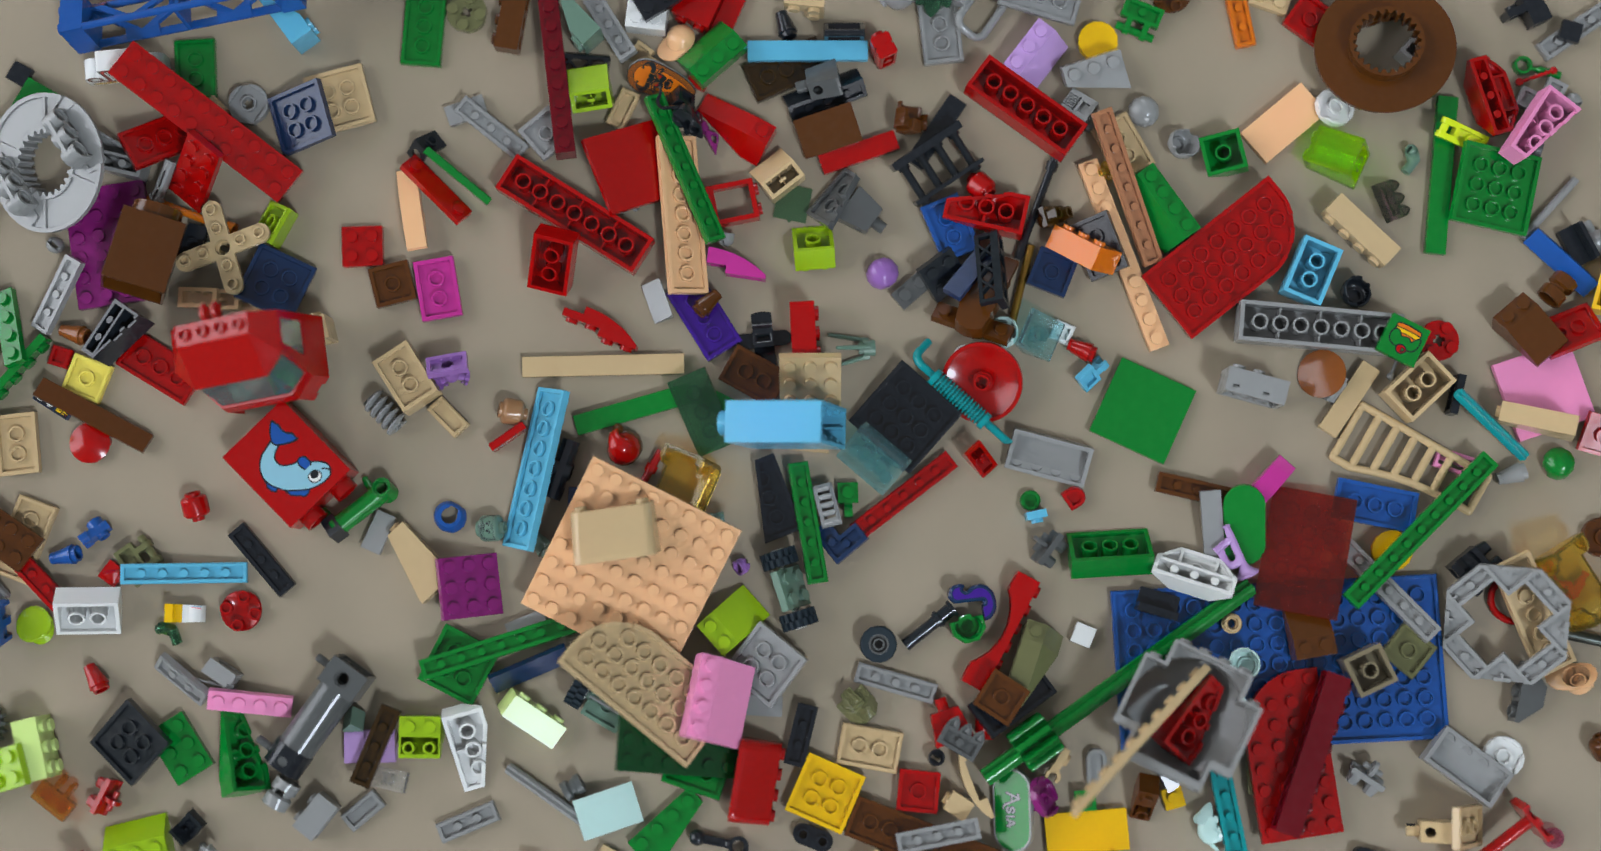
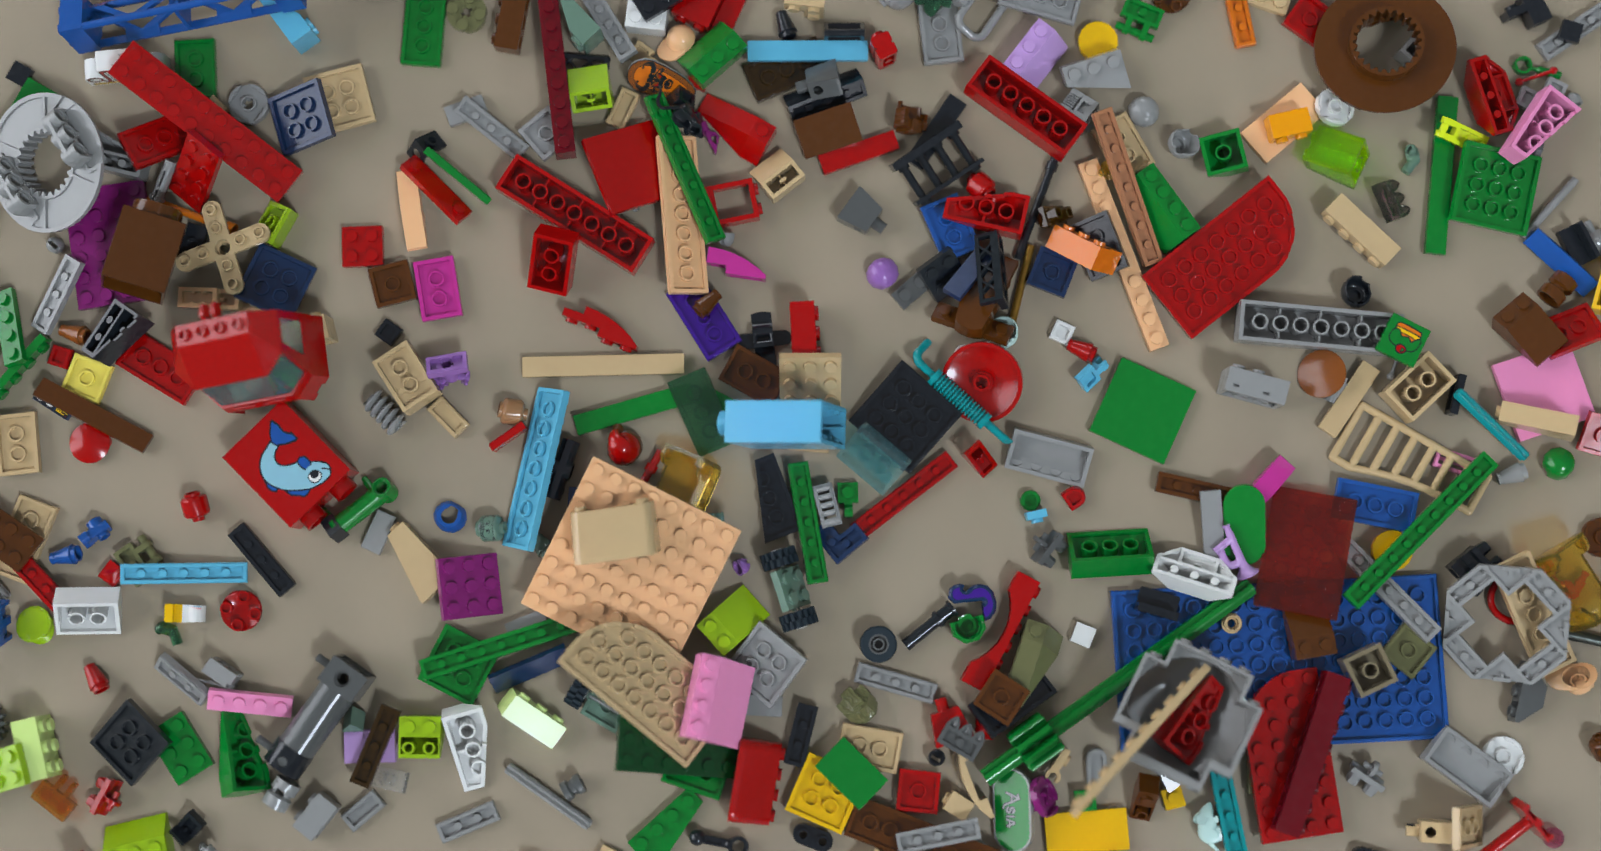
(388, 332): none -> black tile
(607, 811): light aqua tile -> none
(657, 301): light grey slope -> none
(794, 205): clear green piece -> none
(813, 248): lime slope -> none
(834, 199): dark grey wing -> none
(851, 773): none -> green tile
(865, 347): sand green plant -> none
(1039, 335): clear light blue slope -> none
(1246, 658): light aqua hair -> none
(1288, 125): none -> light orange brick
(1310, 271): medium azure brick -> none
(1449, 337): red plate -> none

